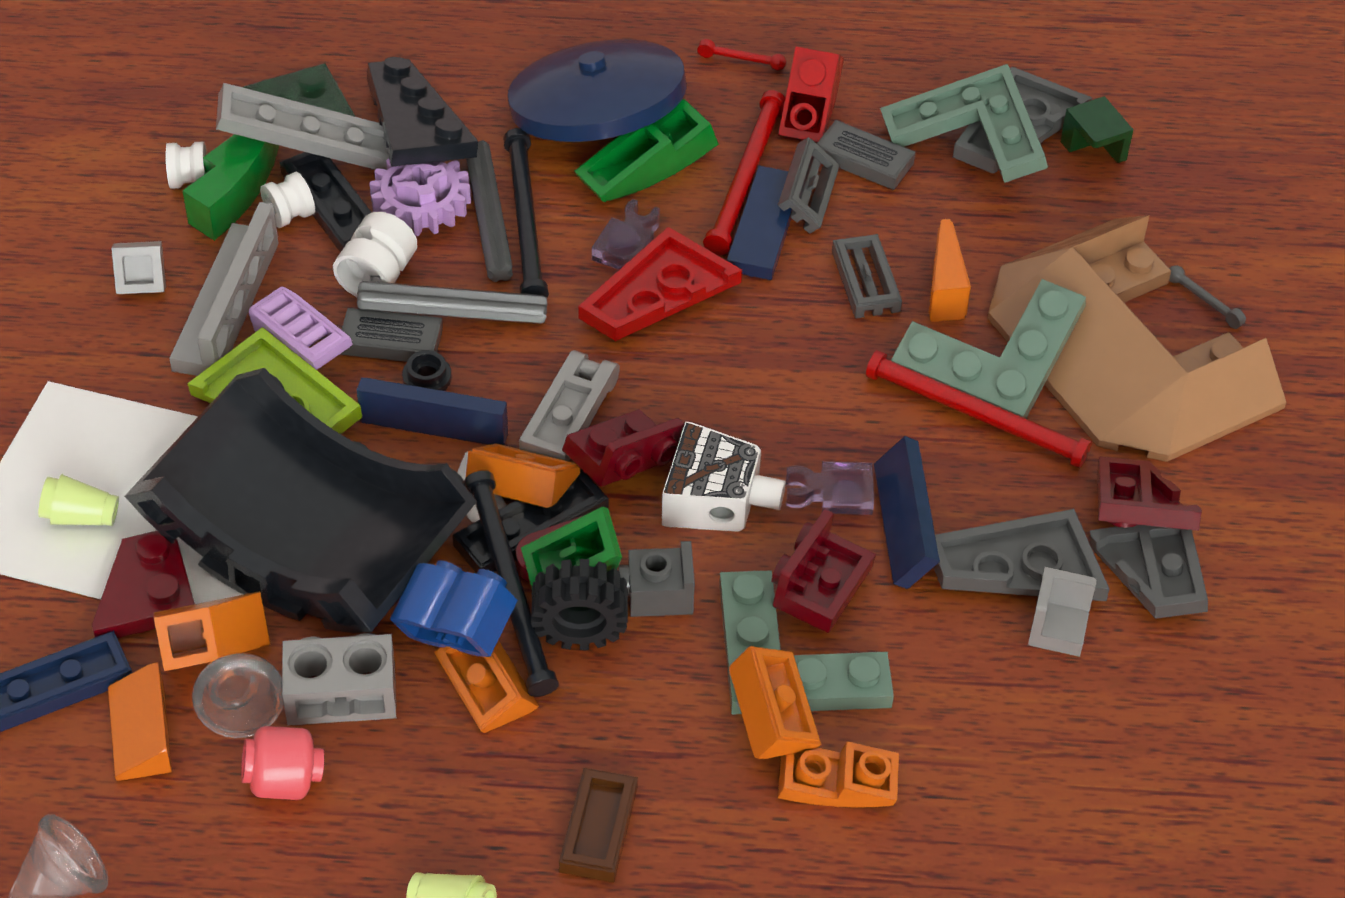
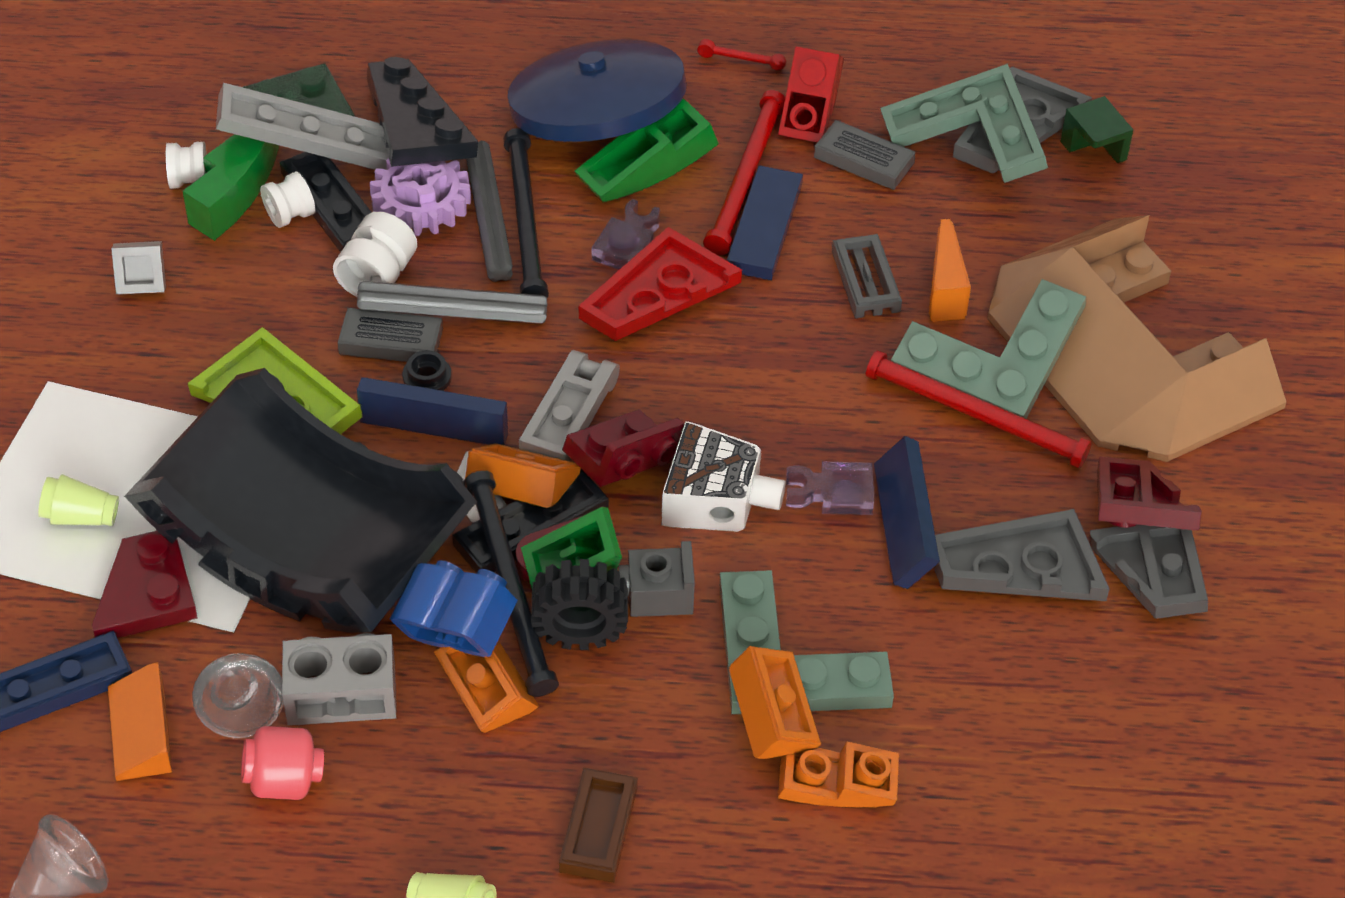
(210, 630): orange slope -> none
(227, 293): light grey fence -> none
(299, 326): lavender slope -> none
(803, 178): dark grey tile -> none
(820, 574): dark red bracket -> none
(1062, 611): light grey panel -> none
(1234, 317): dark grey hinge -> none

